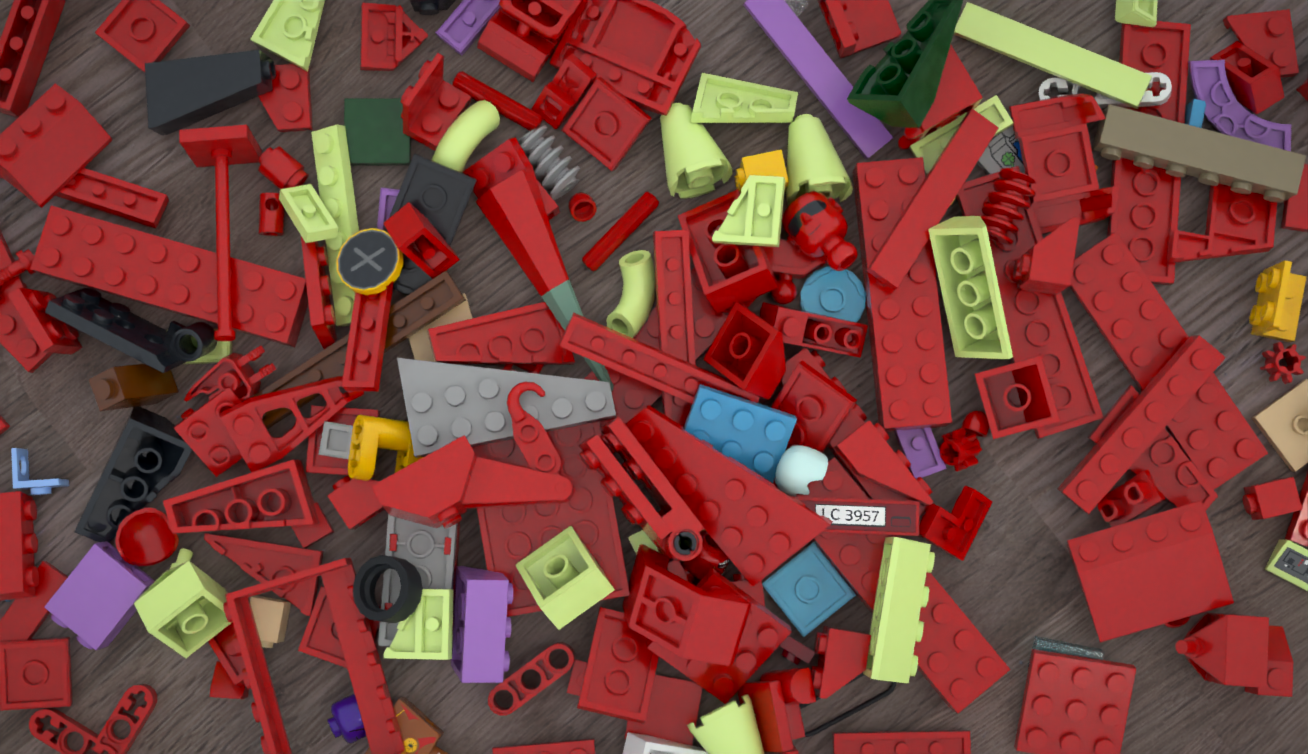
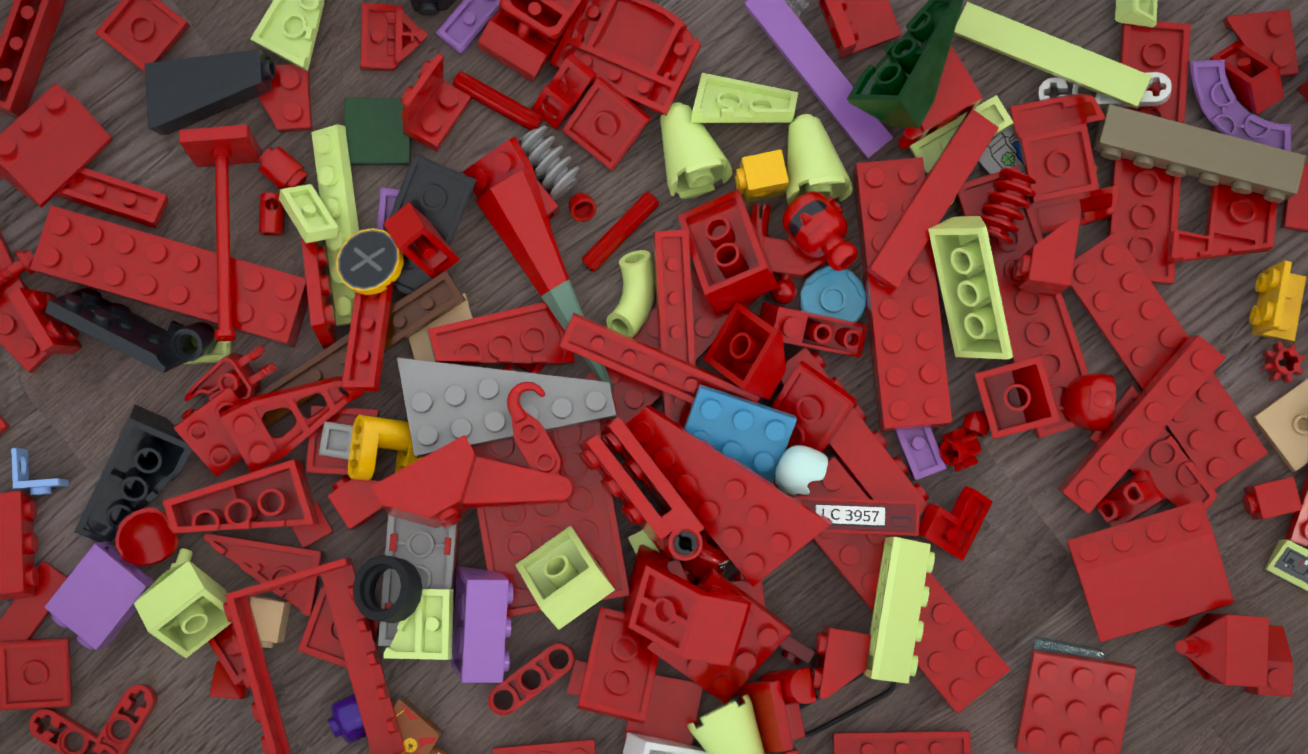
(132, 387): reddish brown brick -> none
(466, 134): yellowish green cylinder -> none
(755, 215): yellowish green wing -> none
(808, 589): medium azure tile -> none
(875, 460): red slope -> none
(1091, 401): none -> red helmet
(1195, 113): dark azure tile -> none

